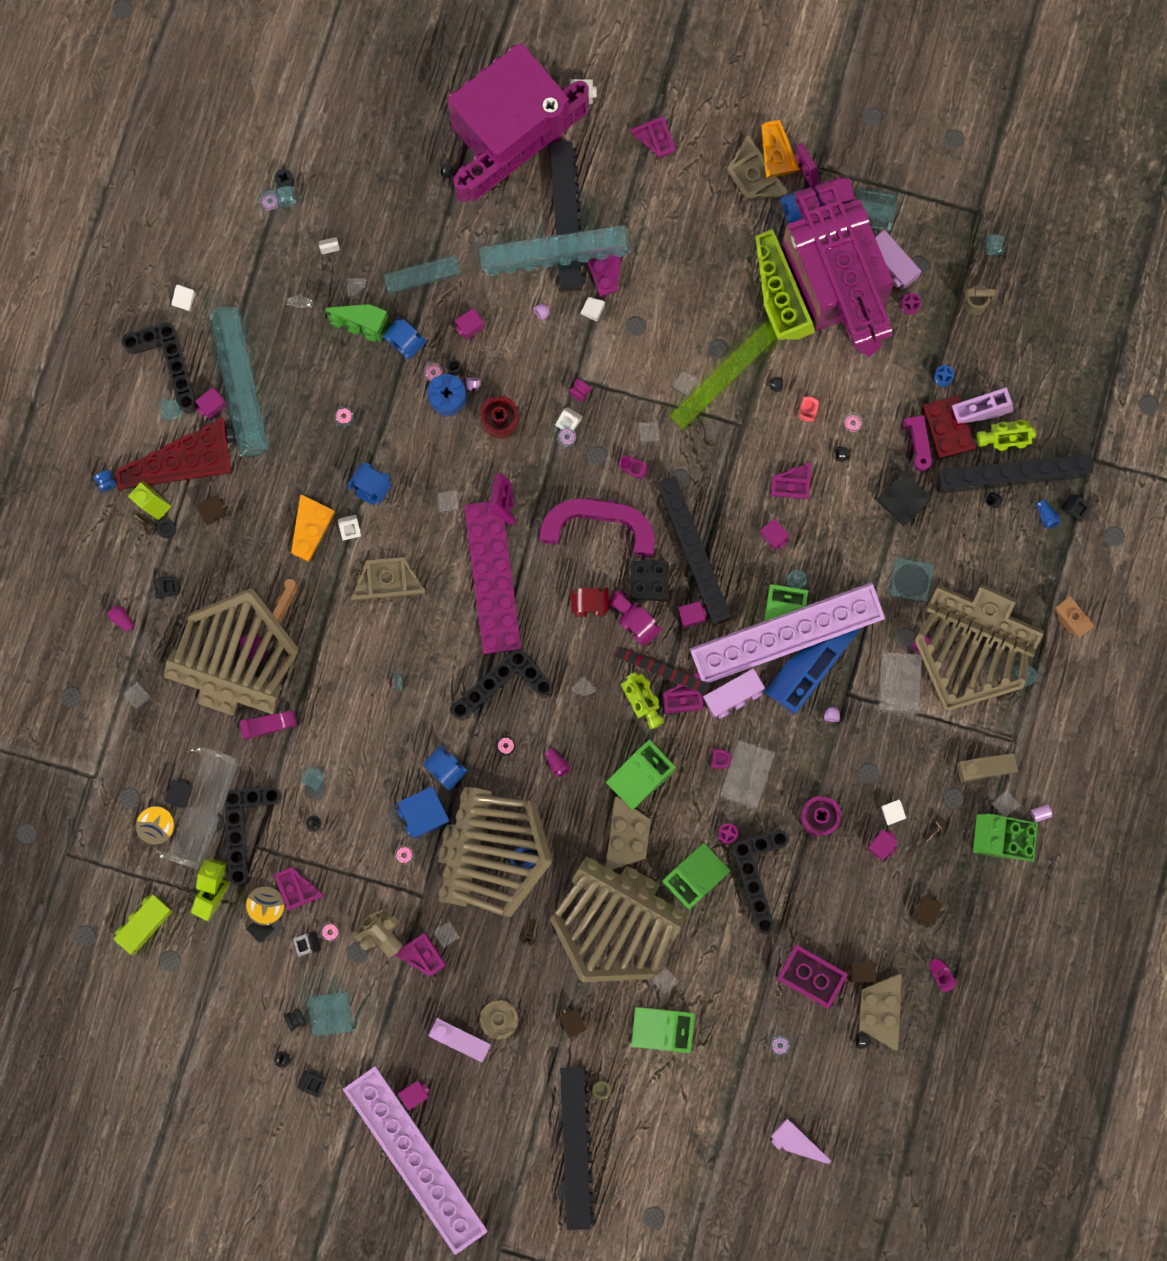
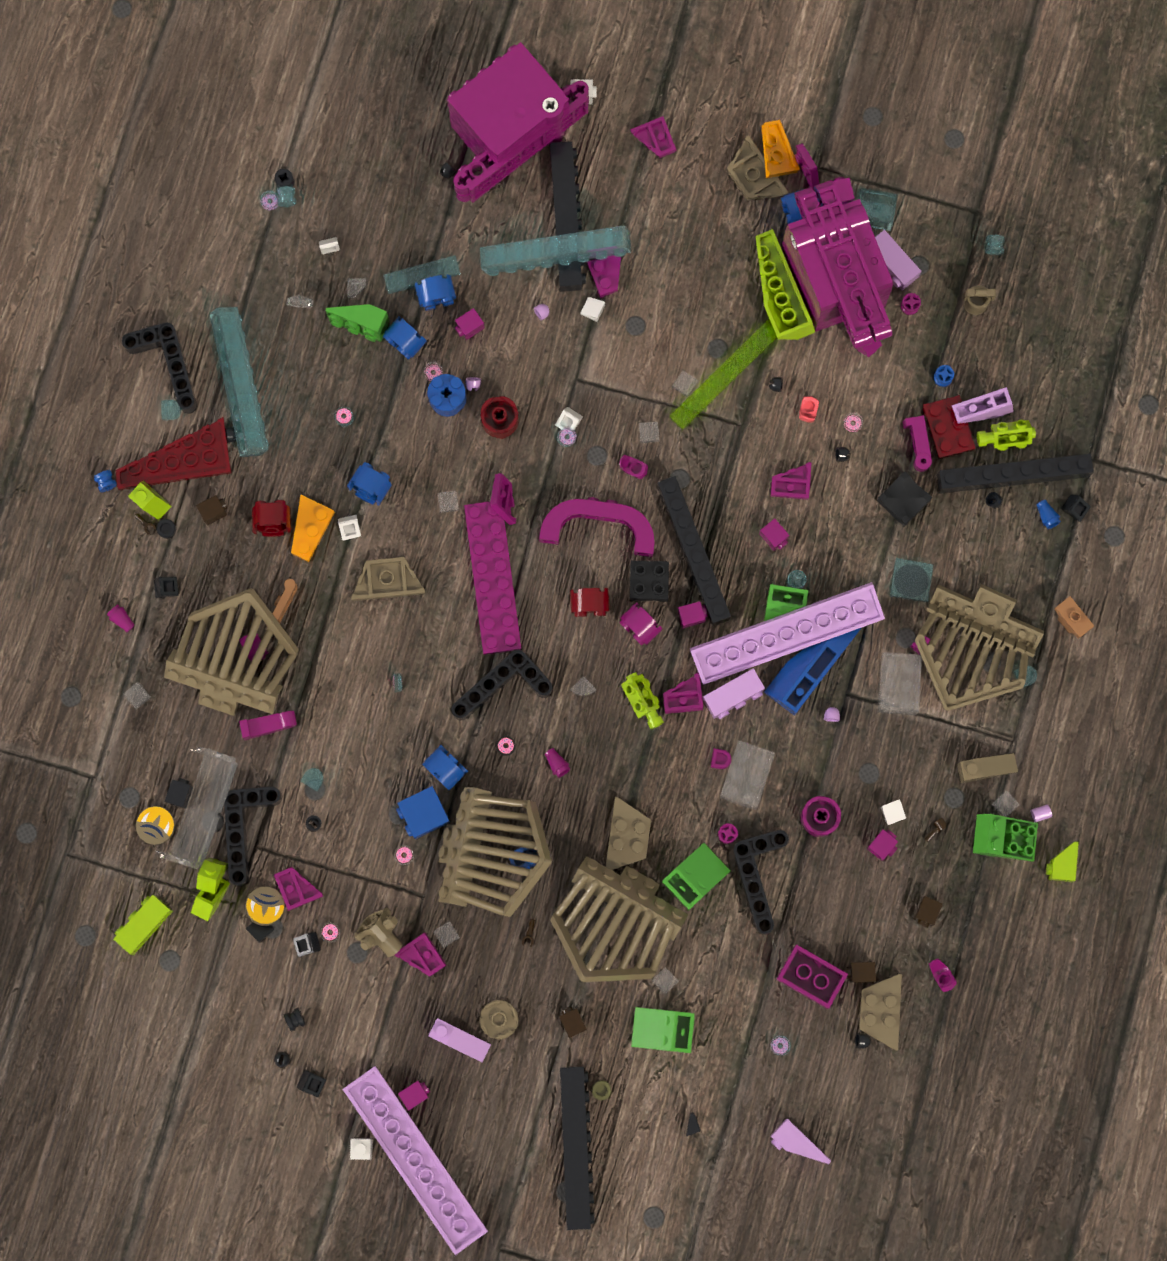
(183, 297): white slope -> none
(210, 404): magenta brick -> none
(271, 518): none -> dark red brick
(331, 1014): clear light blue brick -> none
(361, 1148): none -> white brick
(435, 291): none -> blue brick
(454, 367): black hinge -> none
(579, 390): magenta wheel -> none
(619, 601): magenta hair -> none
(641, 775): bright green slope -> none
(662, 670): black sticker -> none
(693, 1126): none -> black slope
(1064, 864): none -> lime slope

